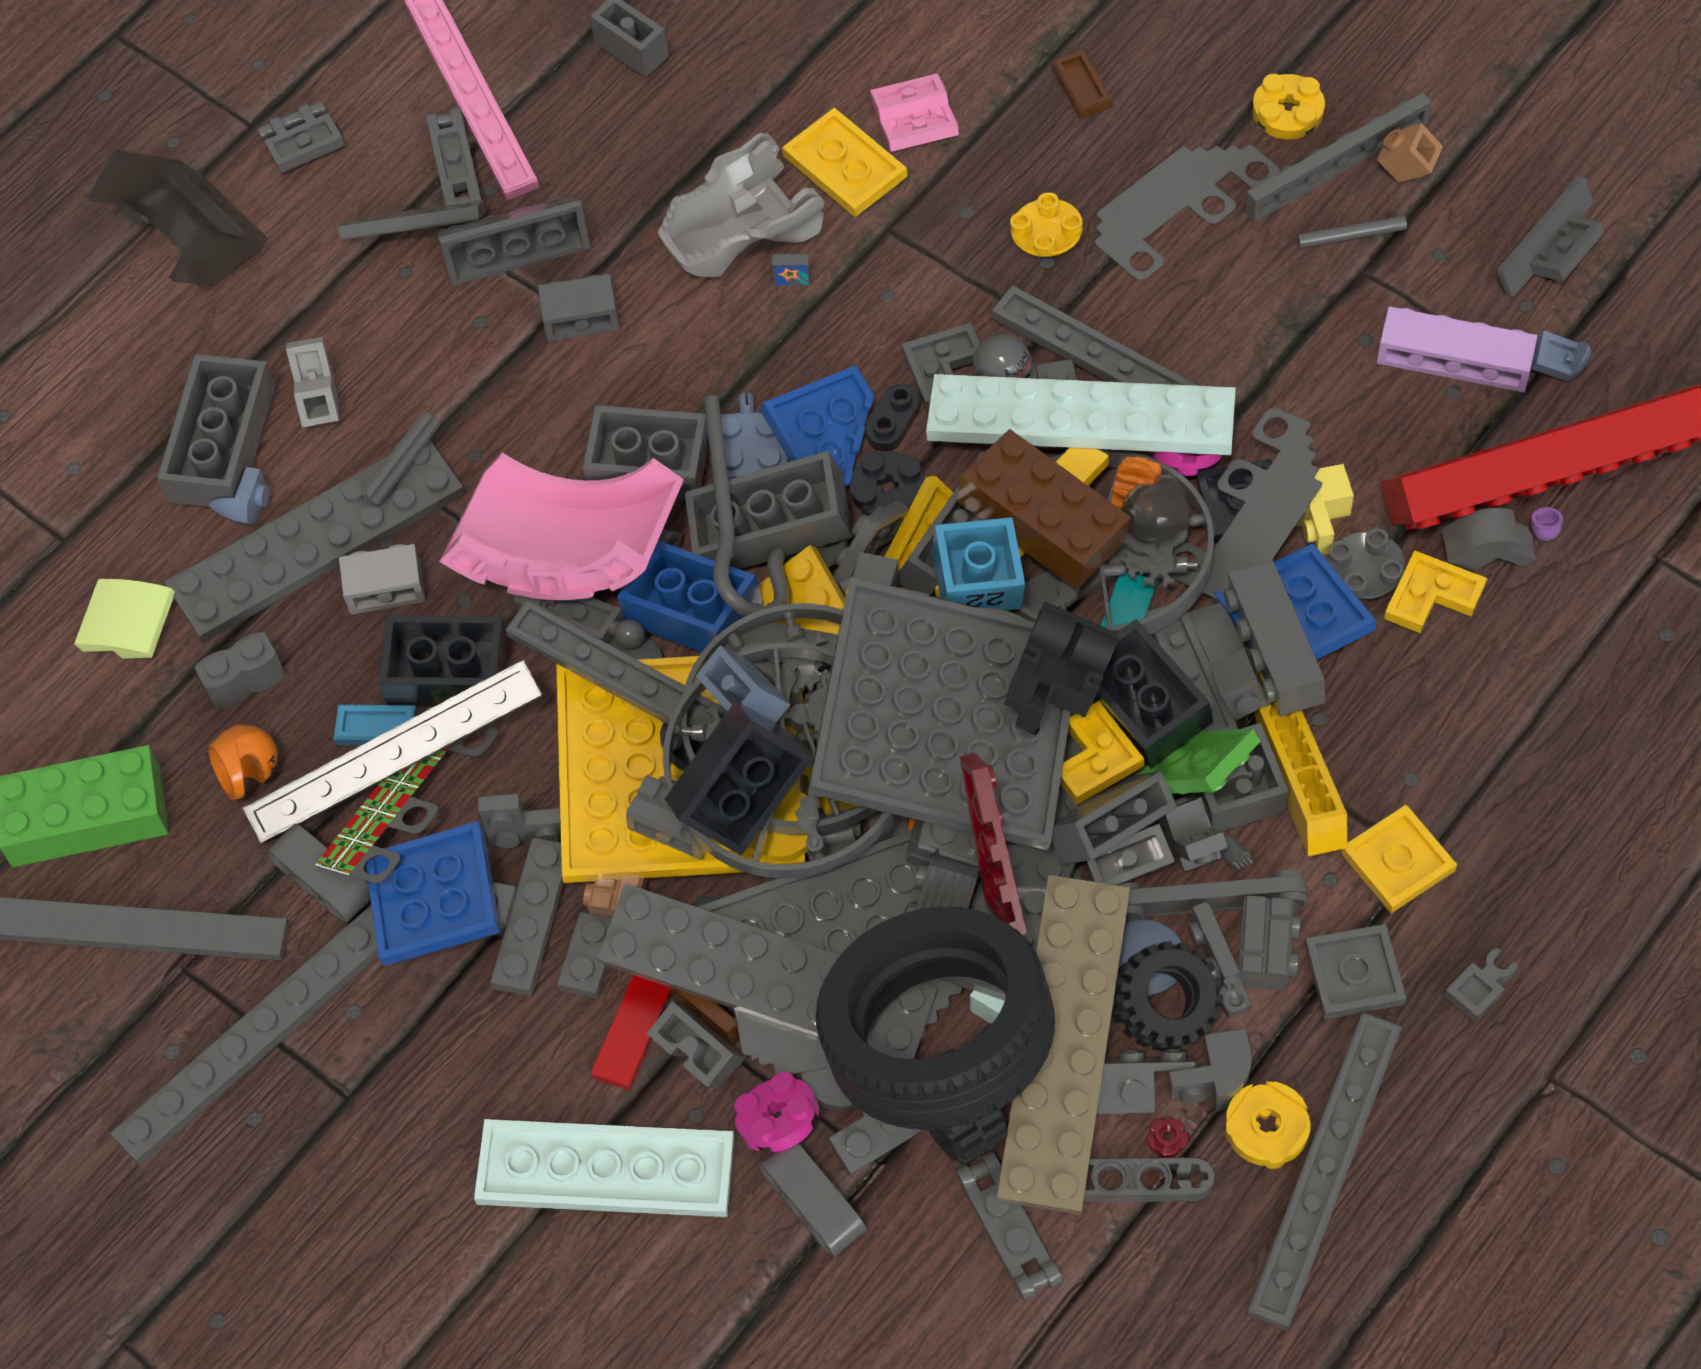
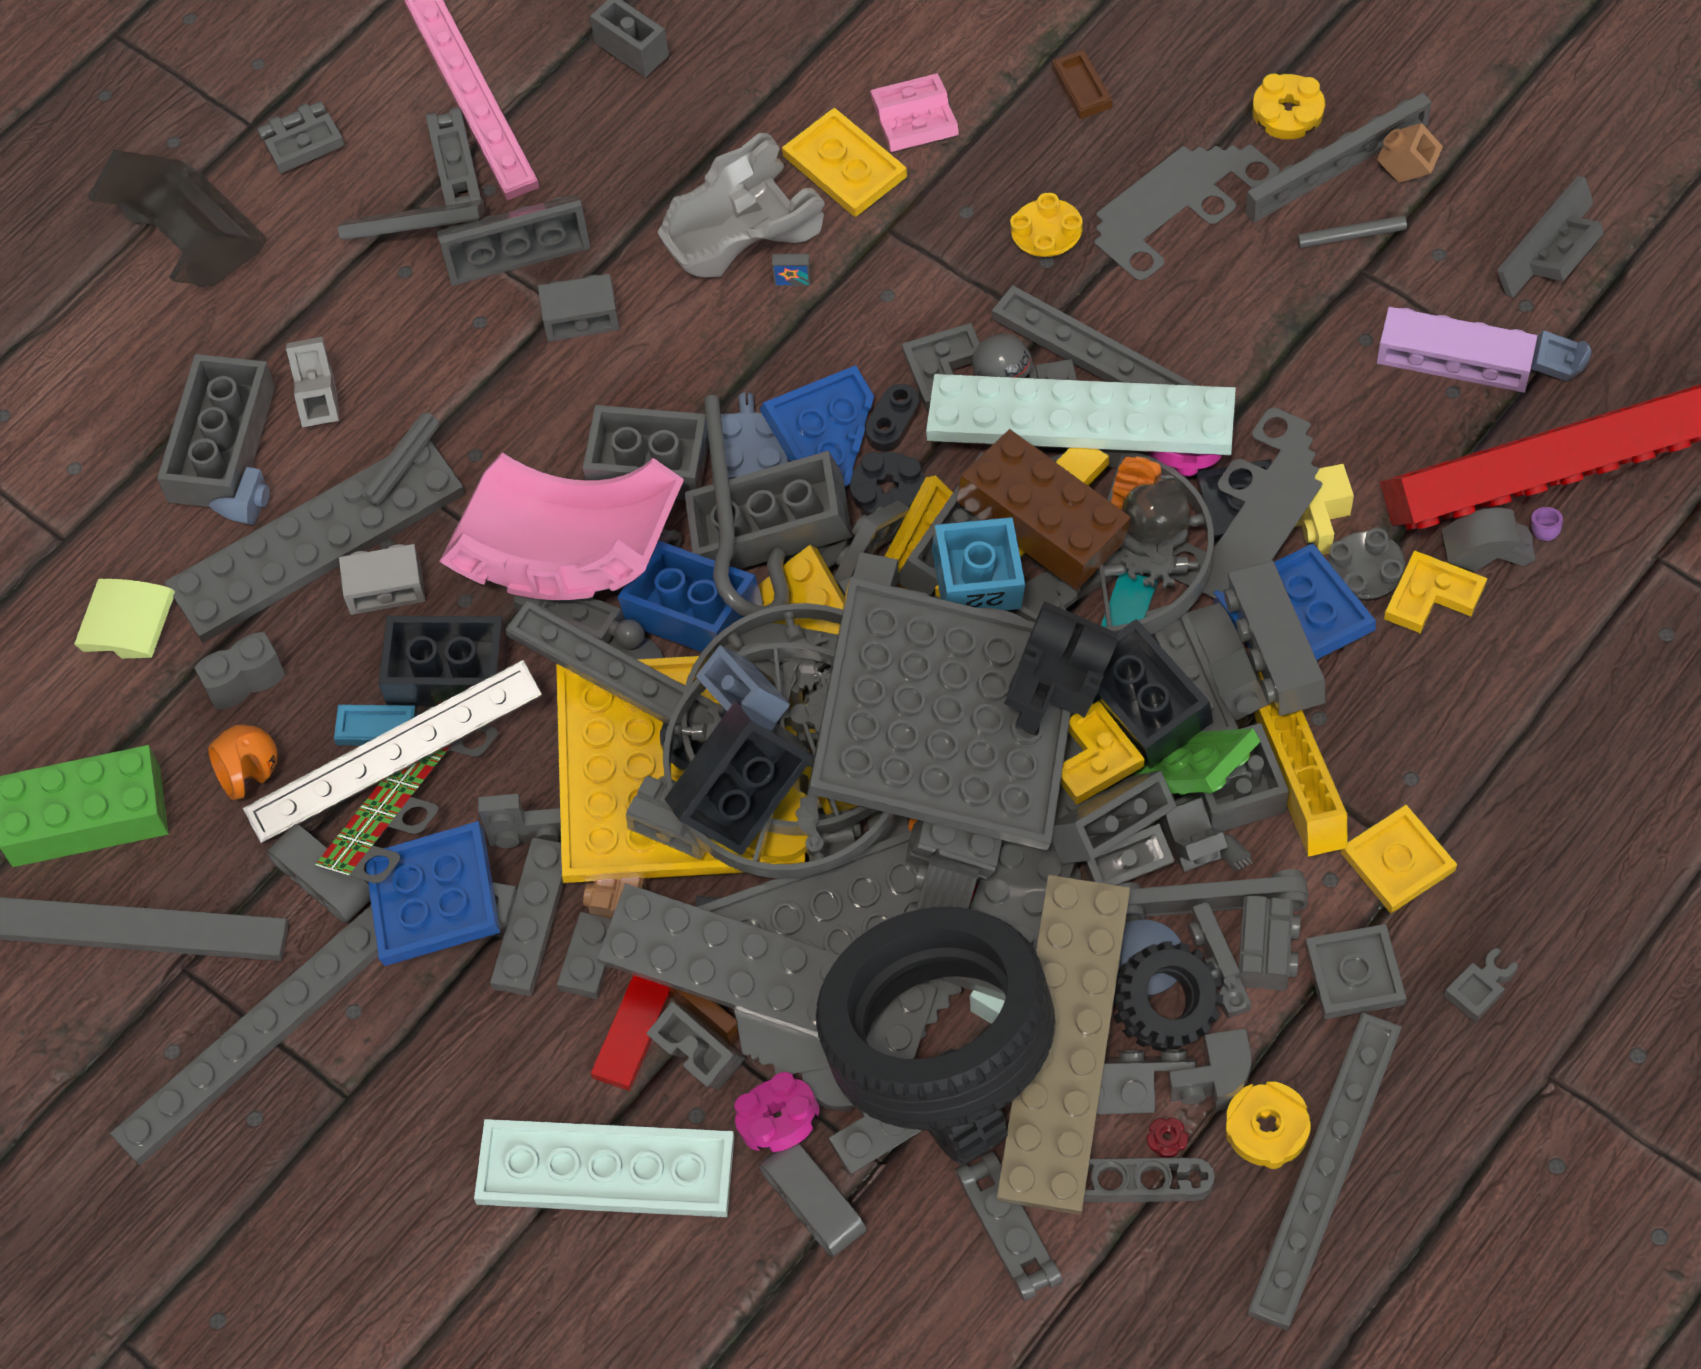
(990, 845): dark red wing -> none

